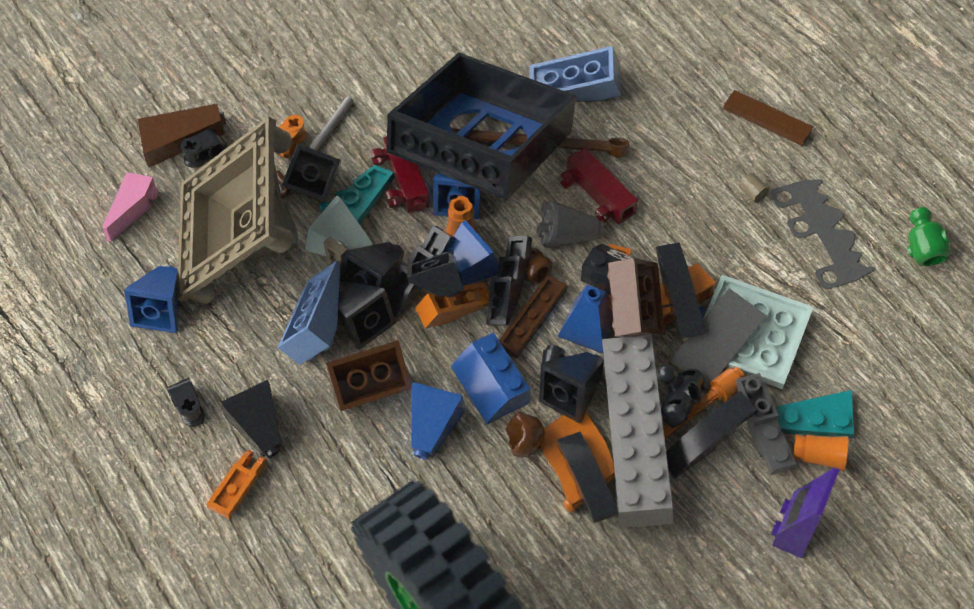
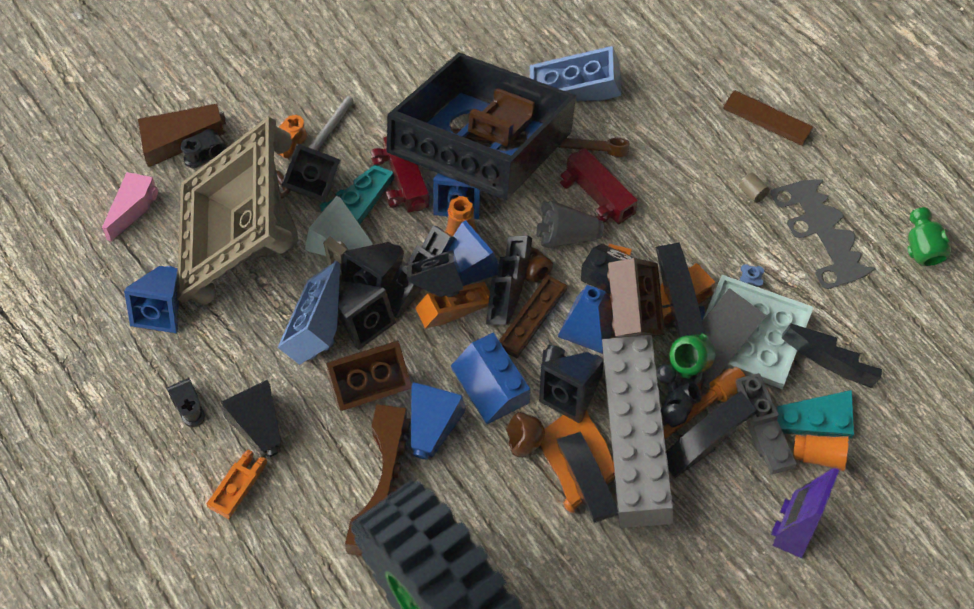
(388, 431): none -> reddish brown arch
(503, 118): none -> reddish brown panel
(692, 355): none -> green piece
(755, 280): none -> medium blue plate
(823, 351): none -> black slope

